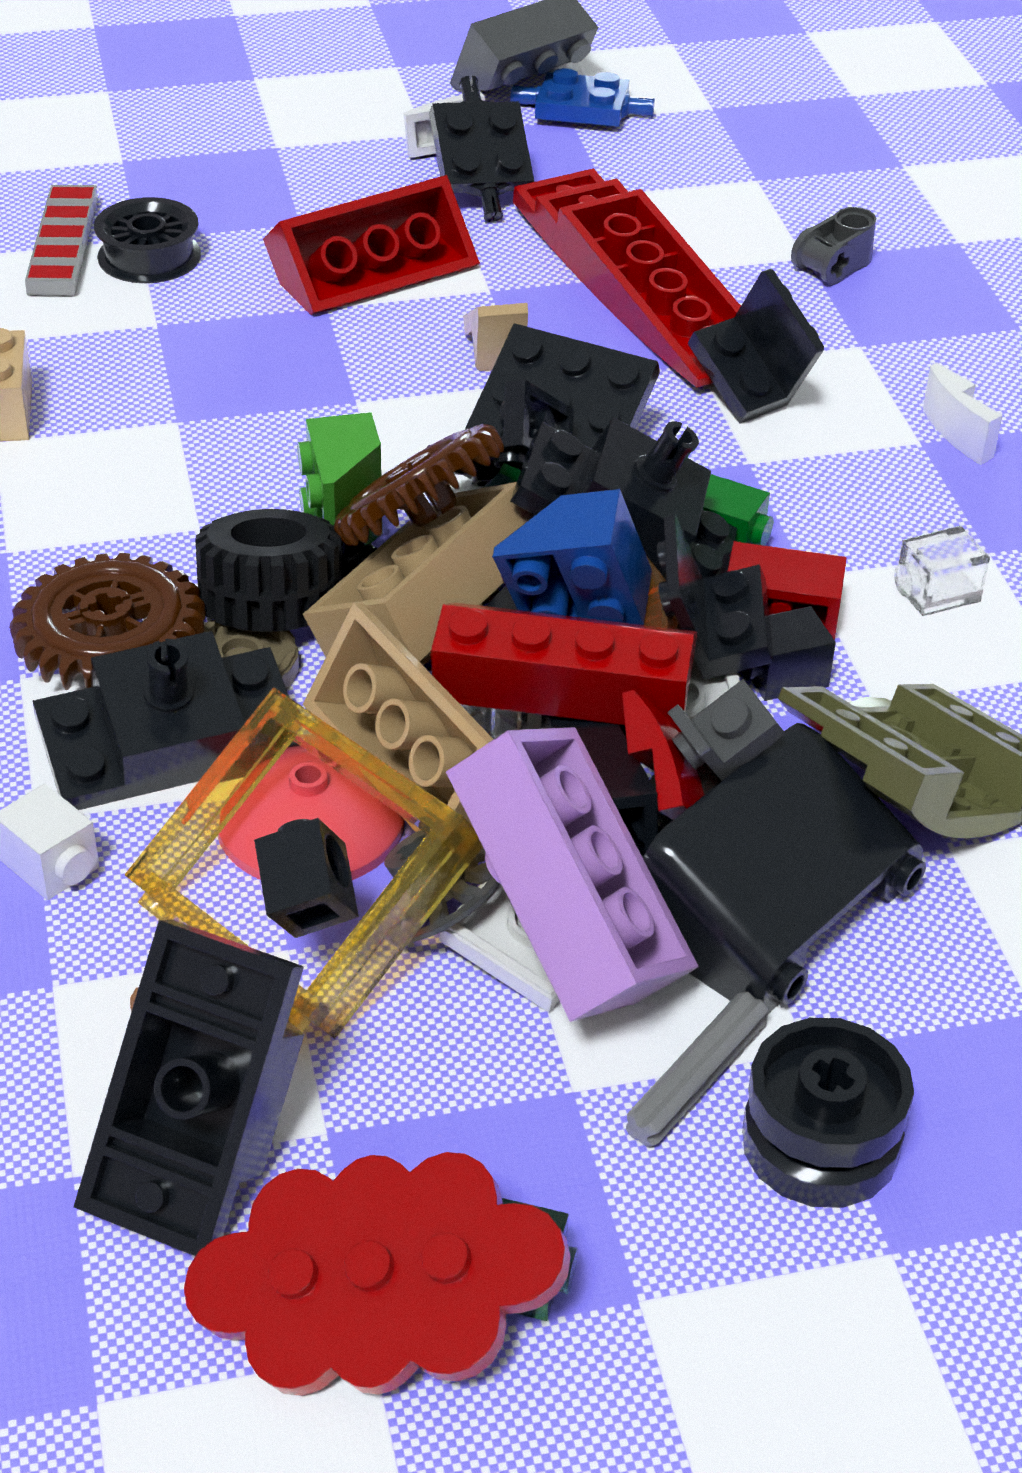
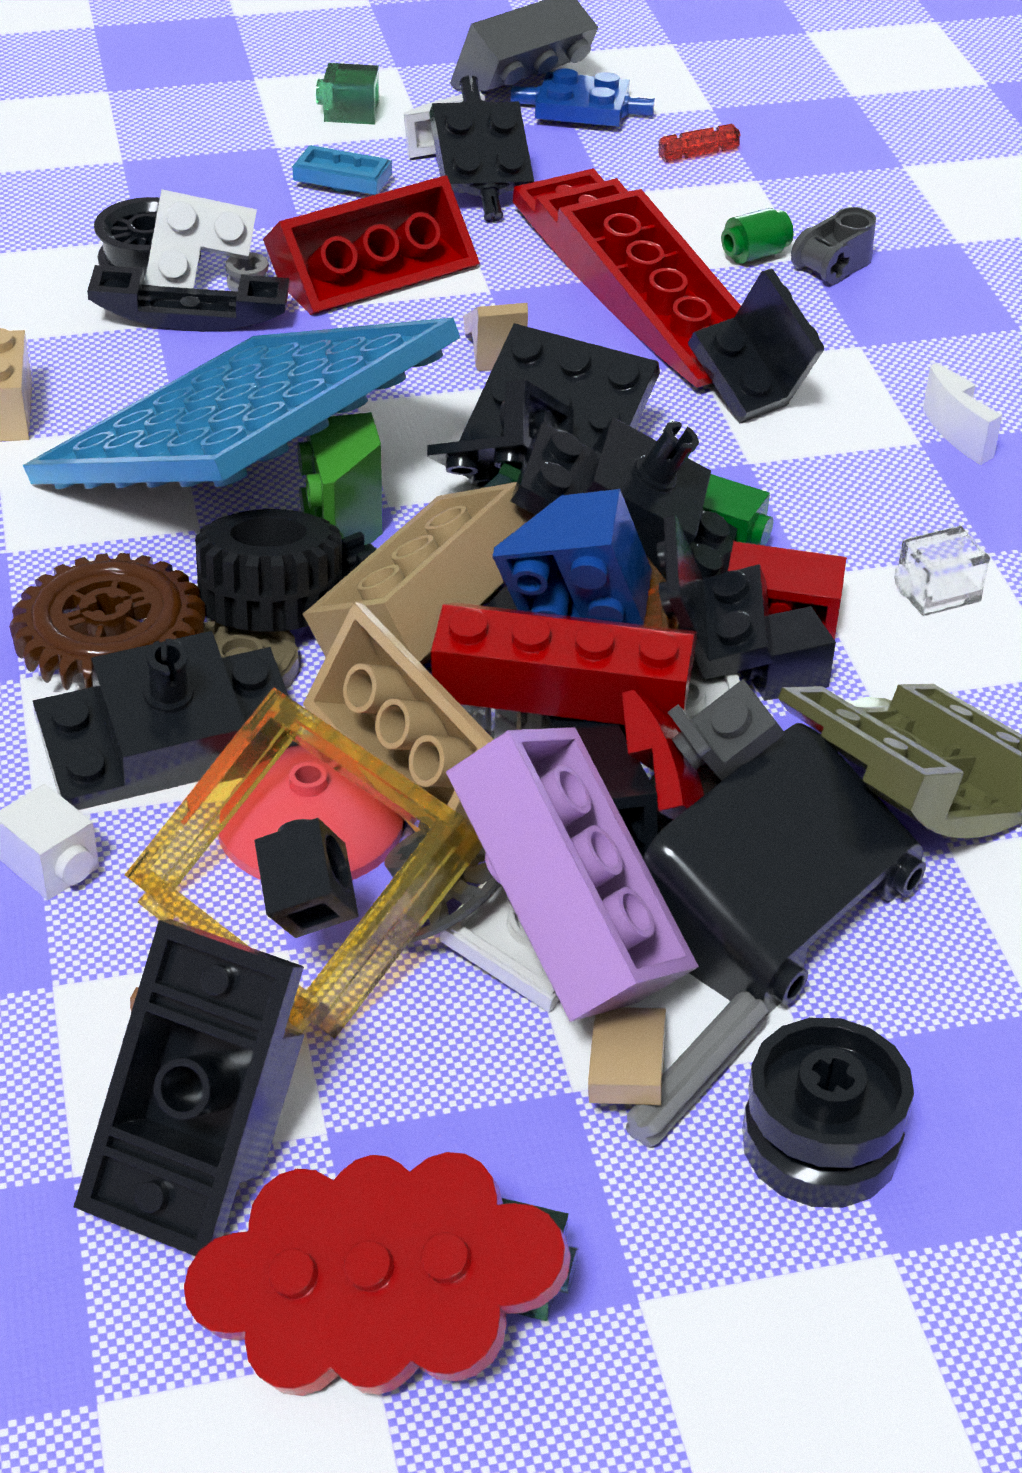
(61, 240): tile -> none
(187, 309): none -> black slope
(194, 224): none -> white plate
(242, 406): none -> dark azure plate
(255, 266): none -> light grey bush
(342, 170): none -> dark azure plate
(349, 93): none -> clear green brick
(425, 472): reddish brown gear -> none
(627, 1056): none -> tan slope
(699, 143): none -> clear red axle
(757, 235): none -> green brick

